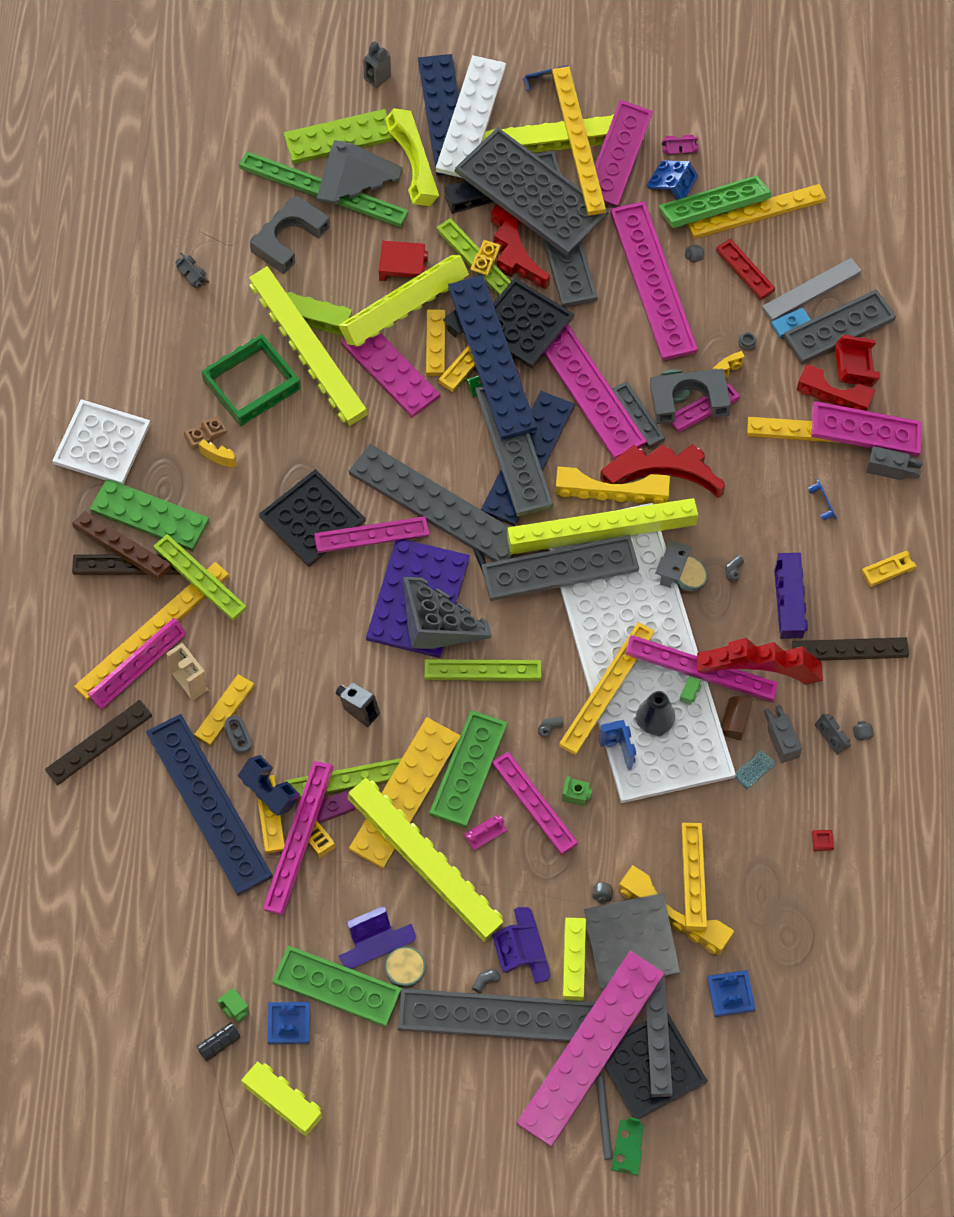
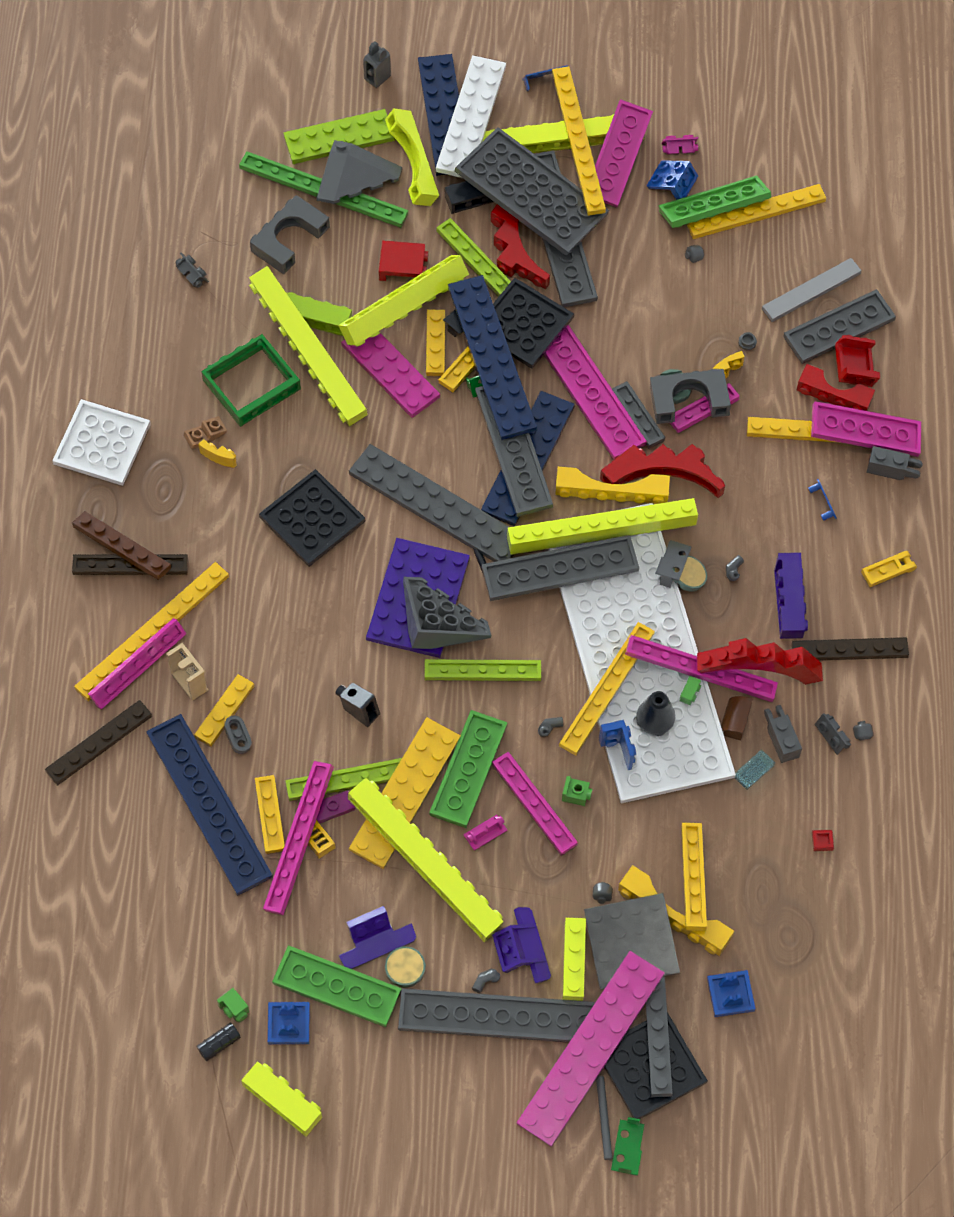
(149, 514): bright green plate -> none
(200, 577): lime plate -> none
(256, 777): dark blue arch -> none
(371, 534): dark pink plate -> none
(485, 258): yellow slope -> none
(653, 281): dark pink plate -> none
(745, 269): red plate -> none
(789, 321): dark azure plate -> none

